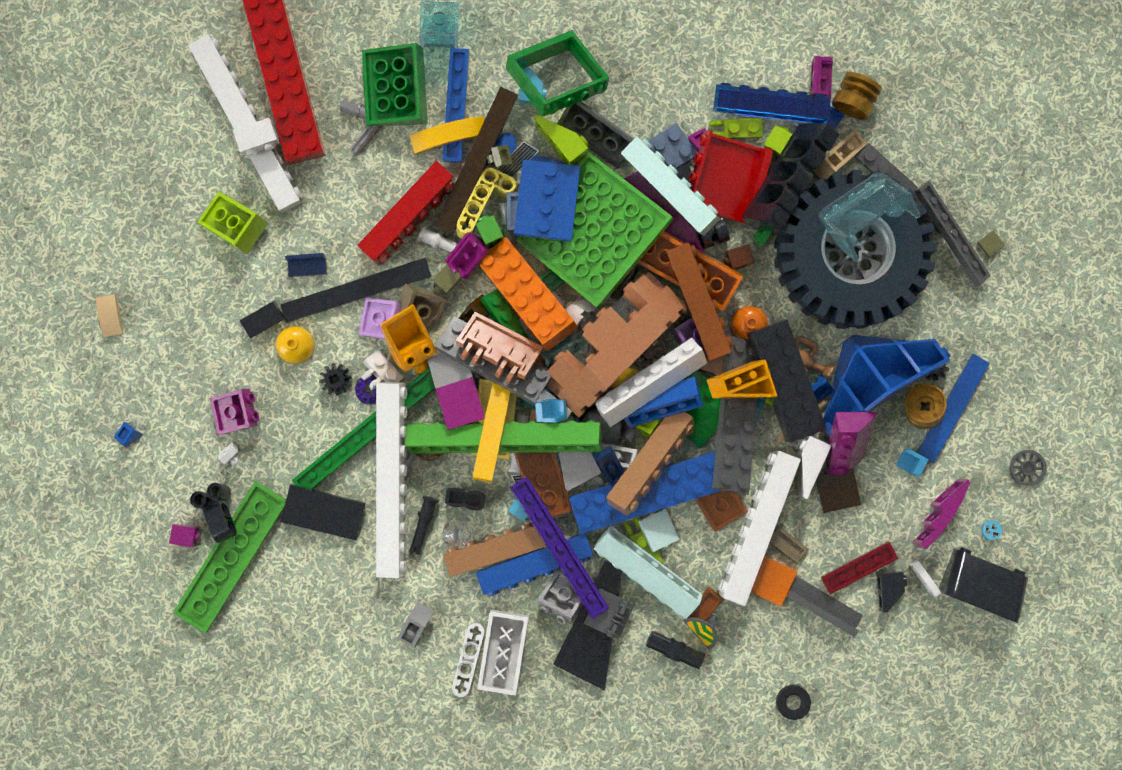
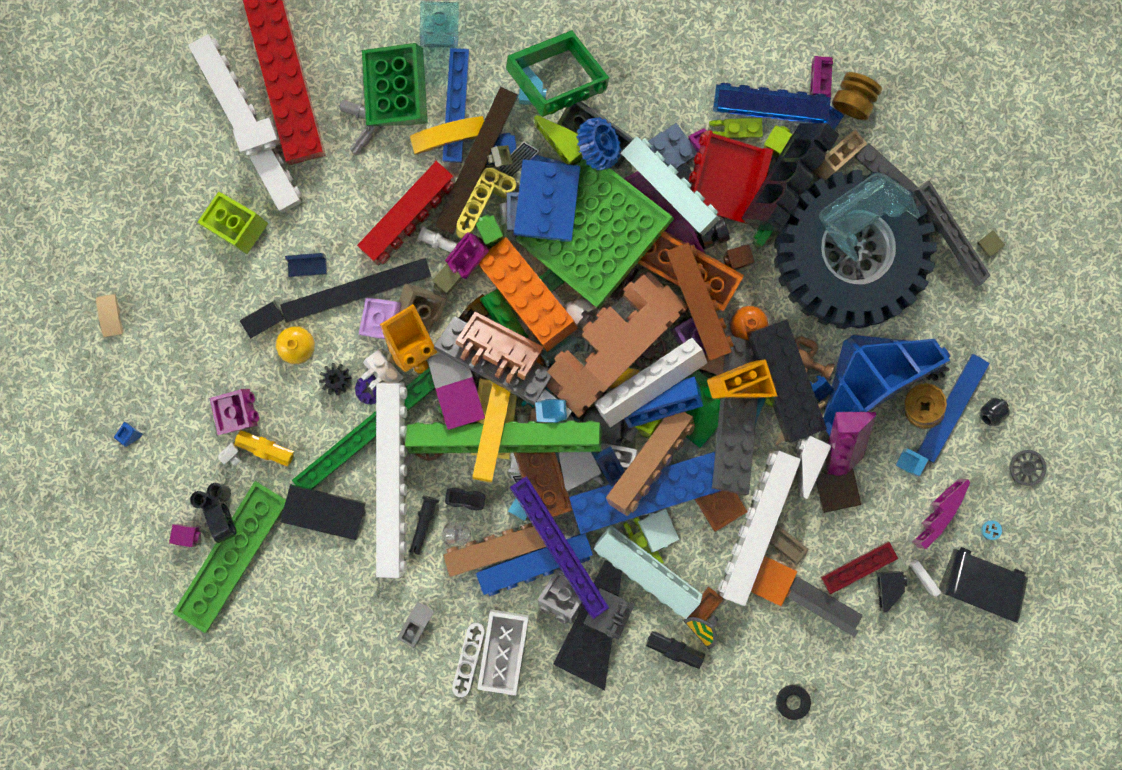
(264, 448): none -> yellow piece
(598, 143): none -> blue gear
(994, 412): none -> black head

